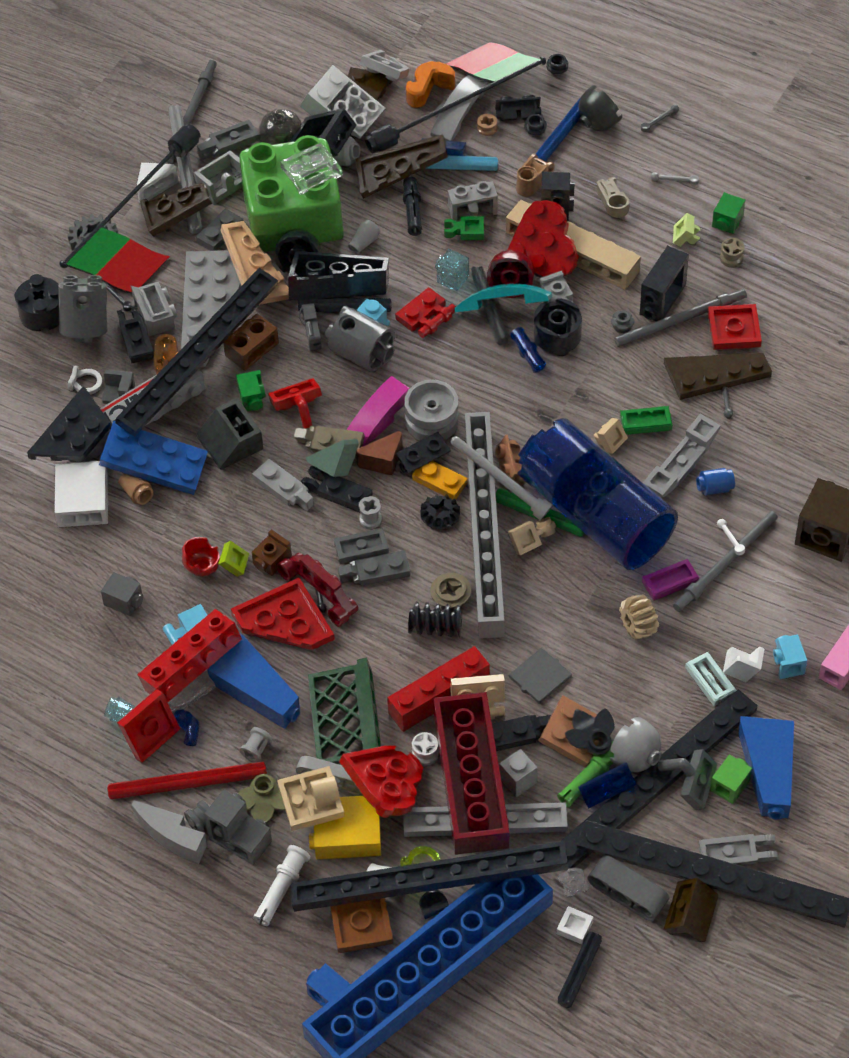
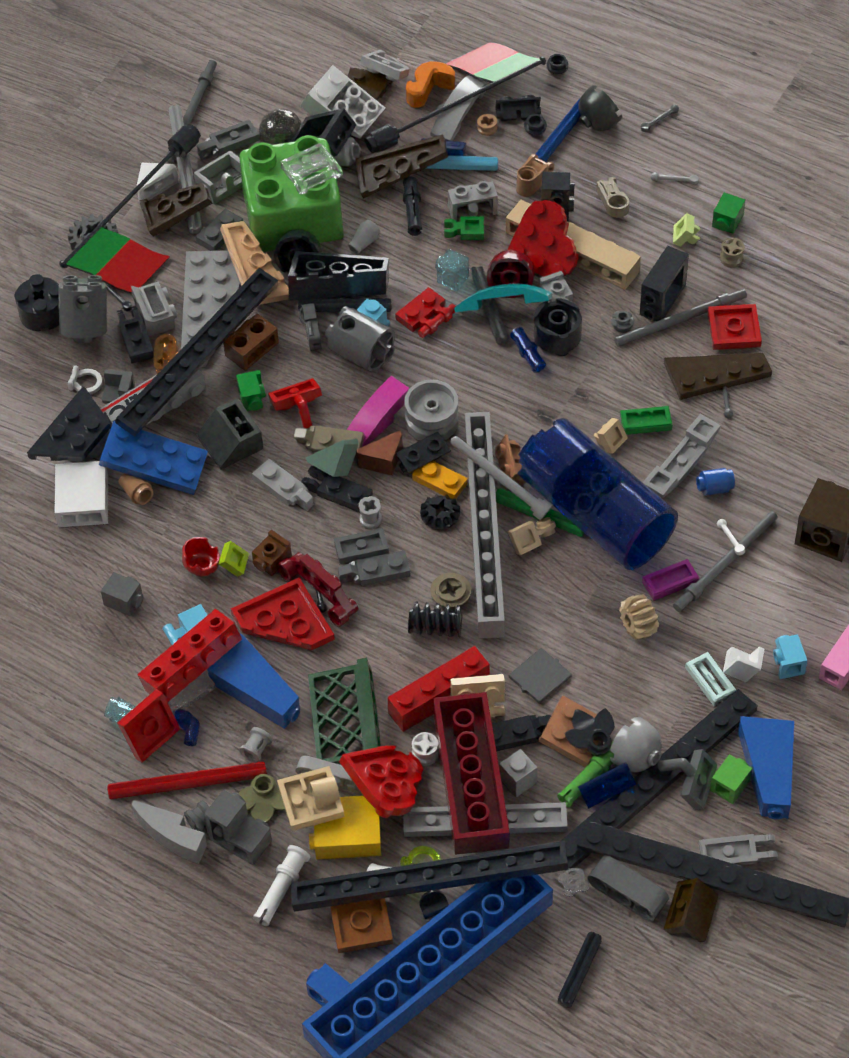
(575, 925): white plate -> none

